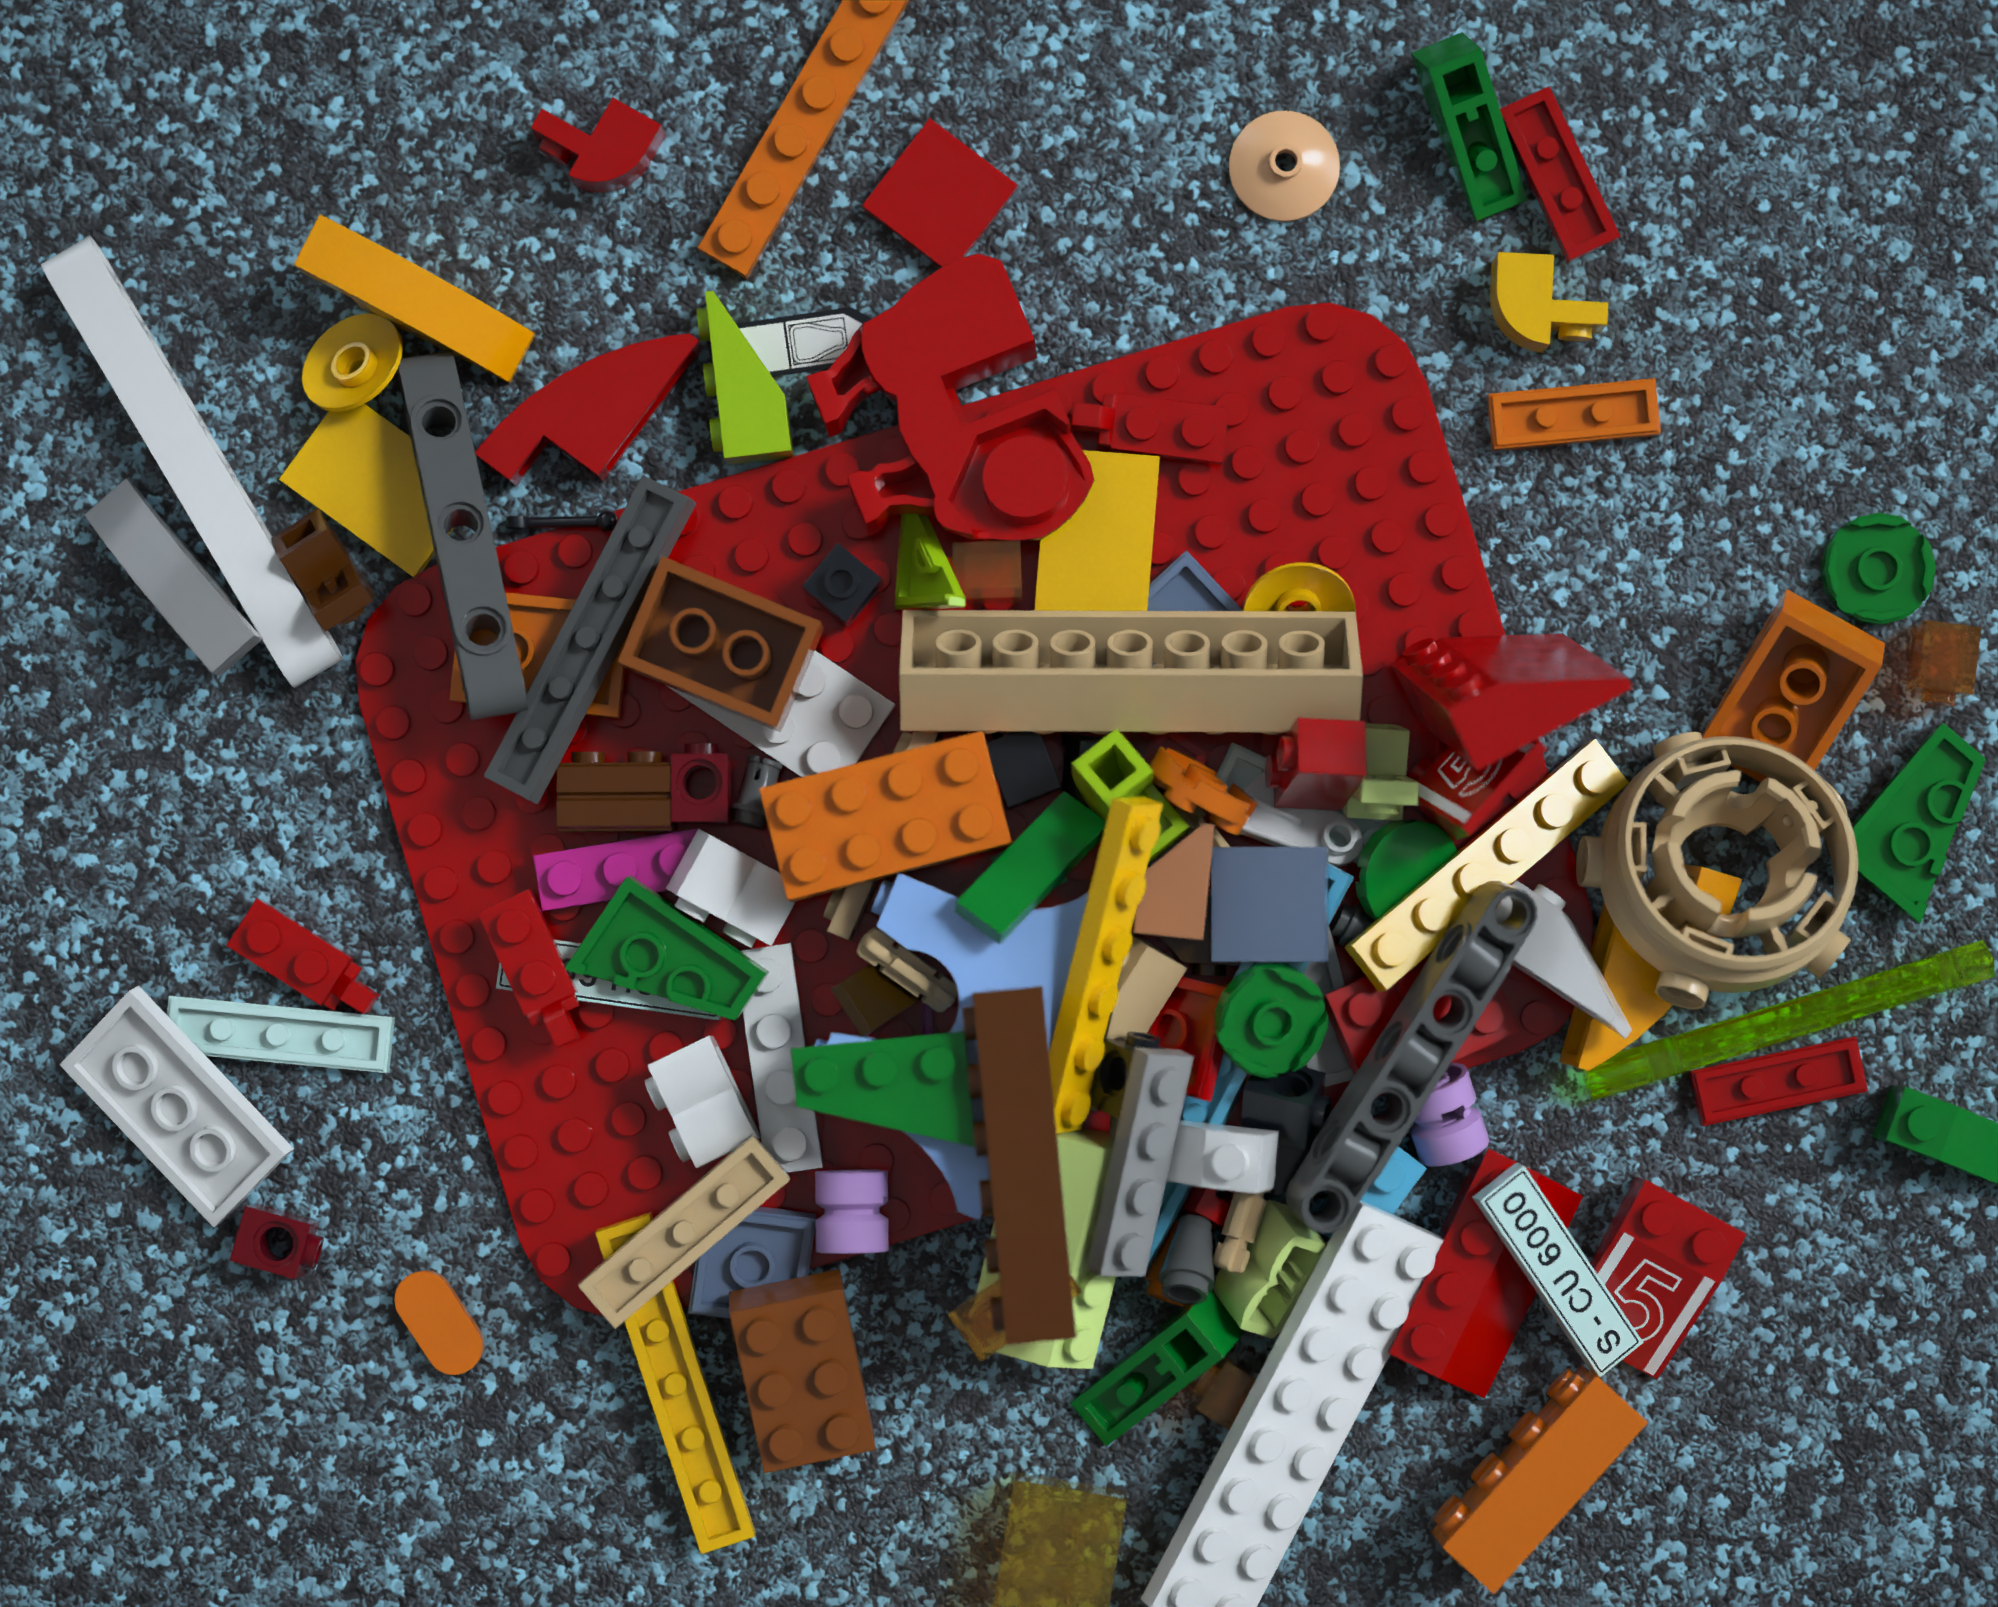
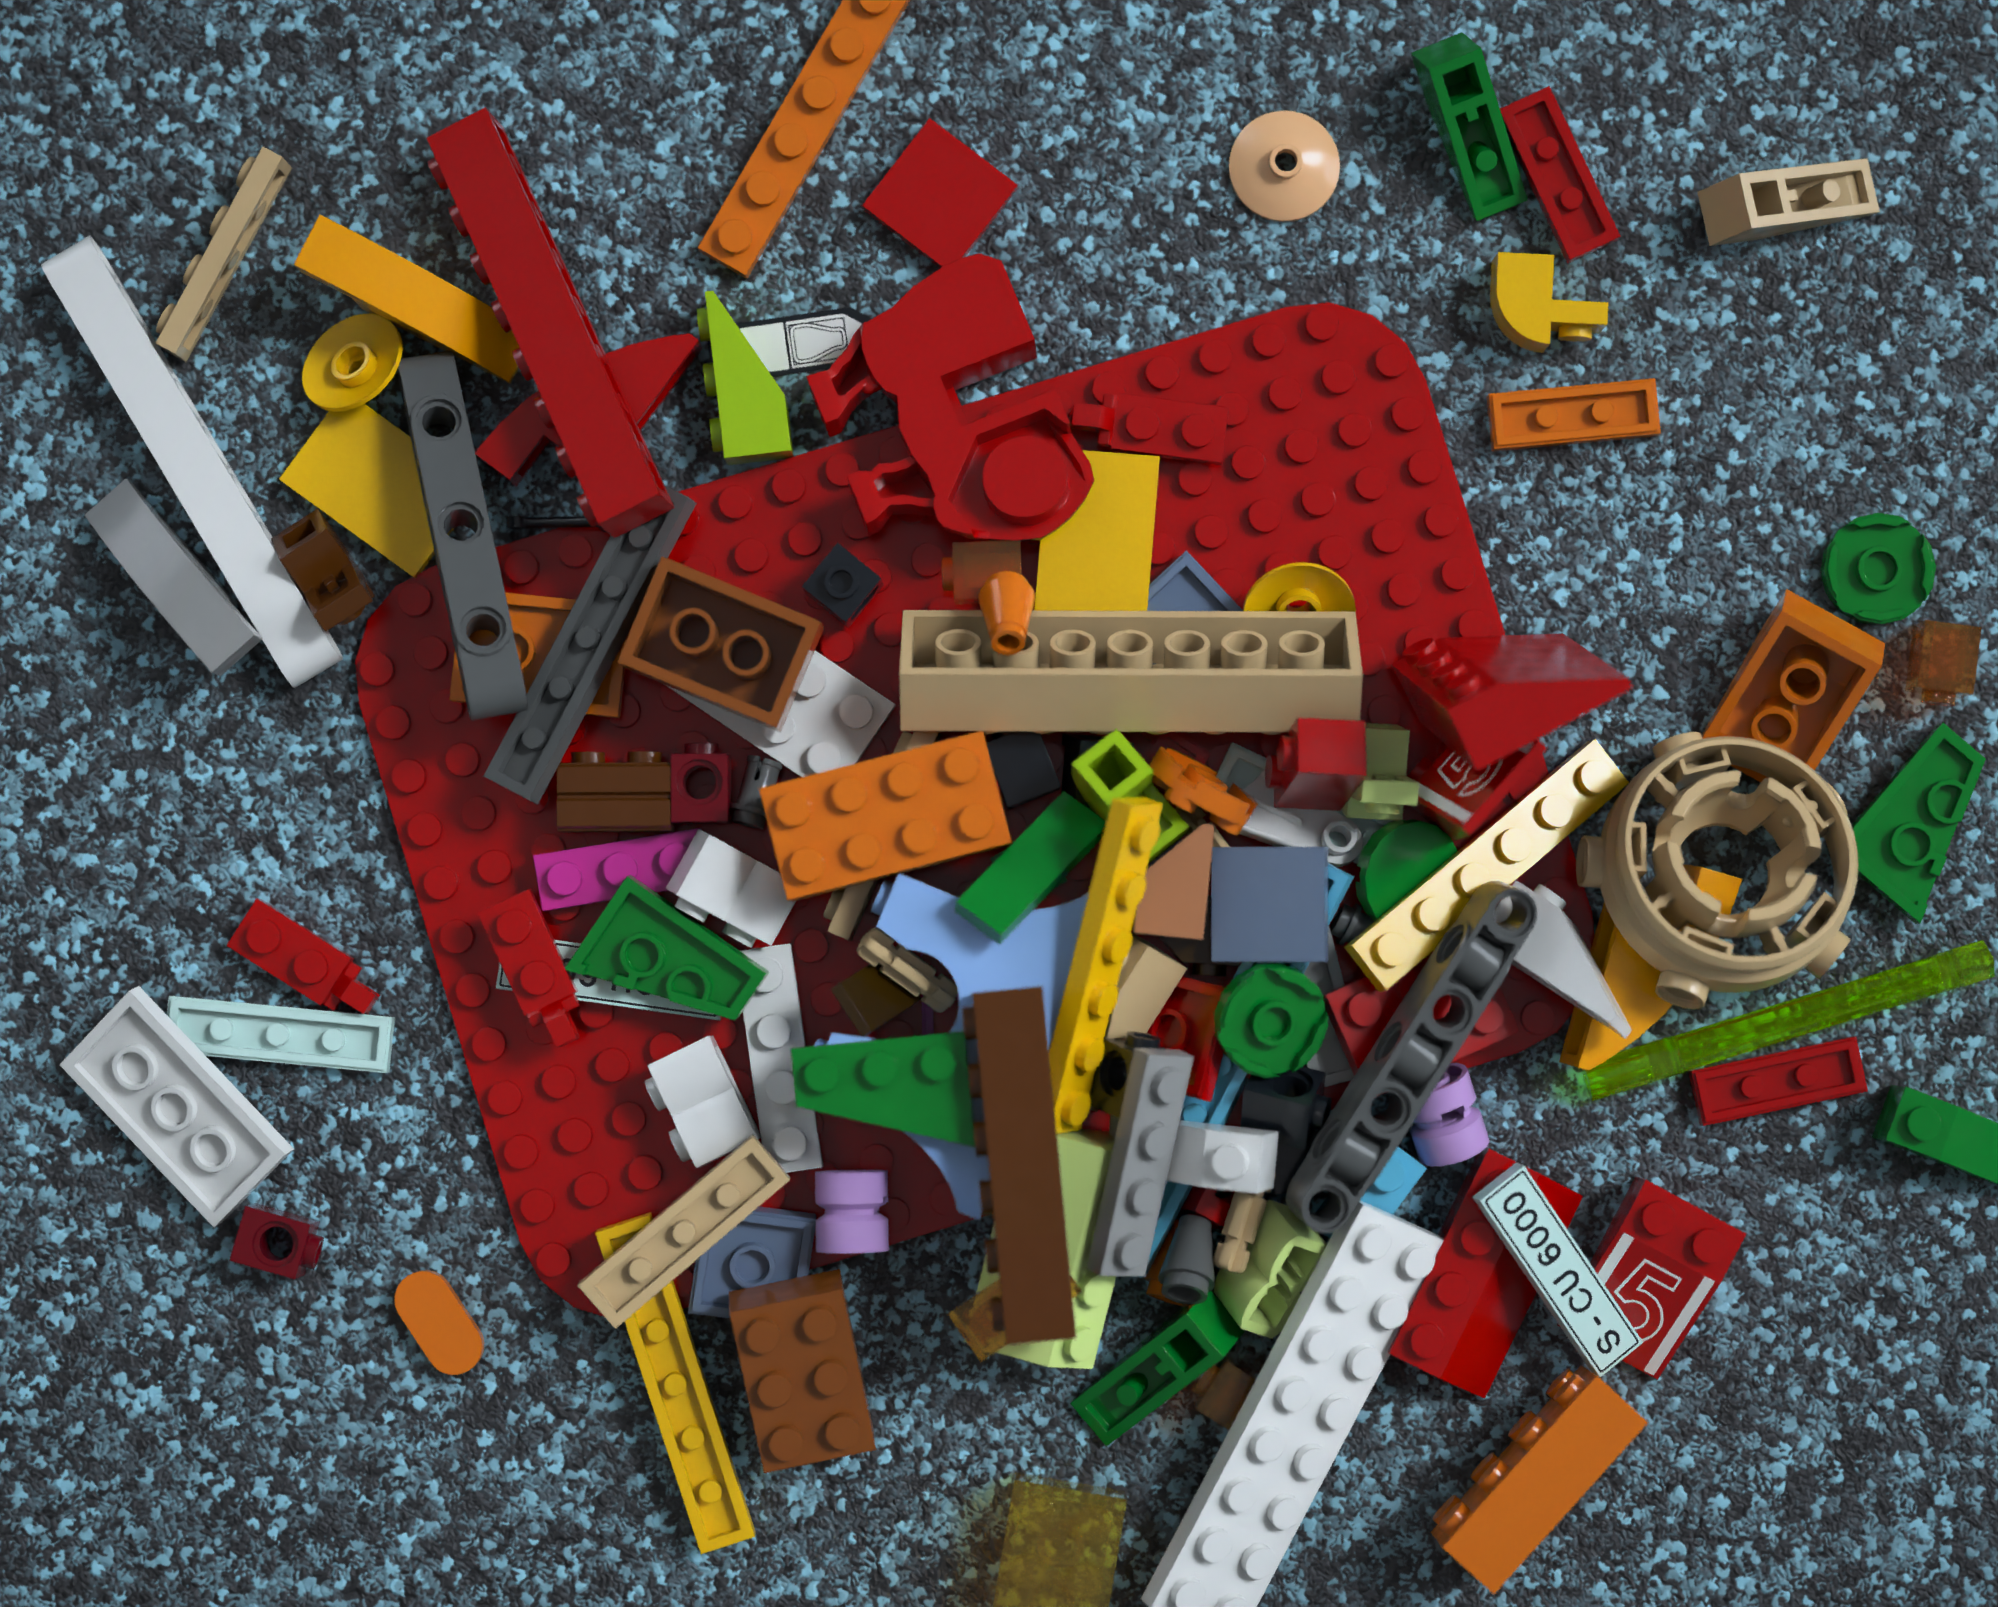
(232, 235): none -> tan plate
(549, 325): none -> red brick
(612, 155): red brick -> none
(923, 569): lime tile -> none
(1007, 610): none -> orange cone
(1787, 200): none -> tan slope

